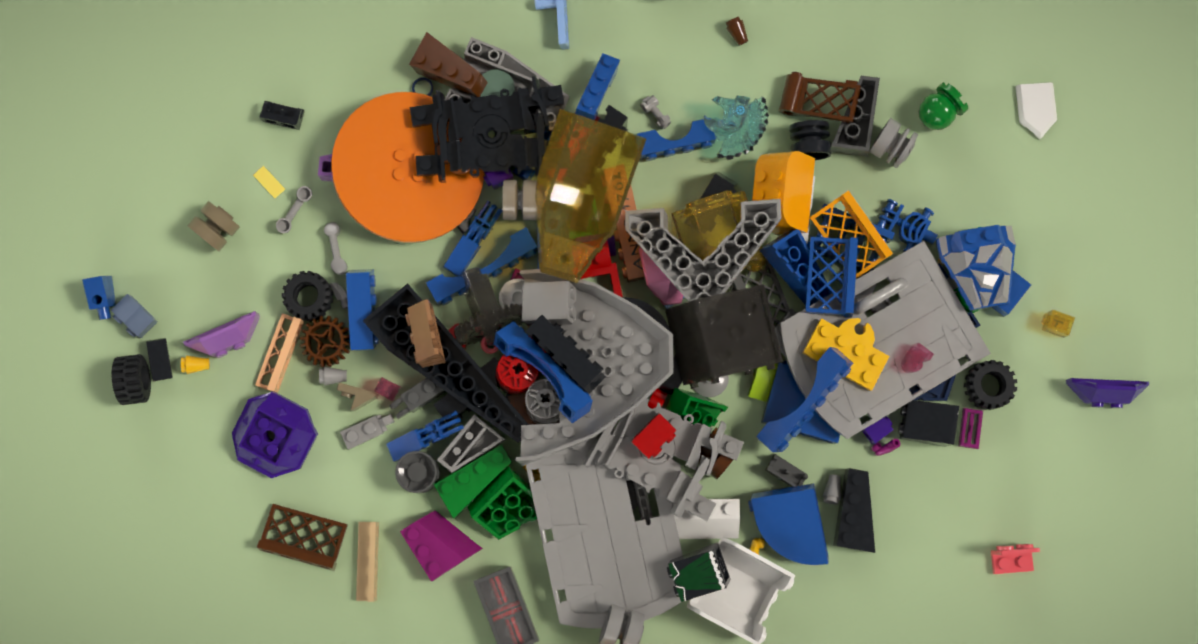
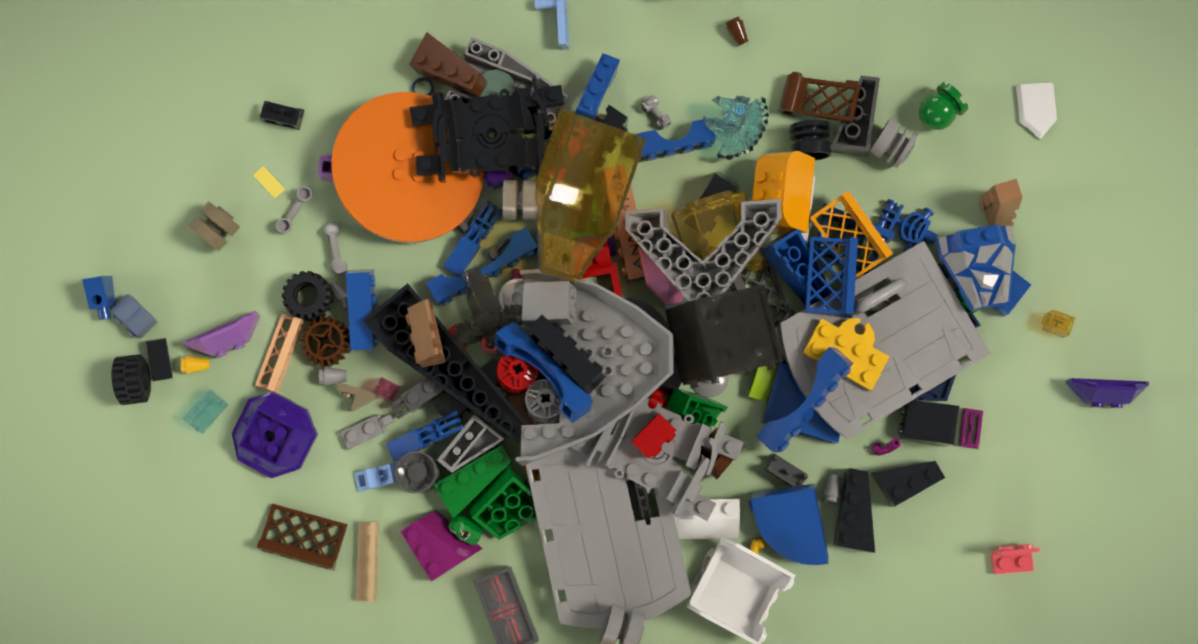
(205, 411): none -> clear light blue hinge
(375, 477): none -> light blue slope
(466, 529): none -> green rock
(494, 251): none -> dark grey hand
(699, 572): slope -> none
(878, 430): dark purple brick -> none
(907, 481): none -> black wedge
(915, 357): clear pink leg -> none
(1001, 202): none -> medium nougat wedge
(1005, 380): black tyre -> none

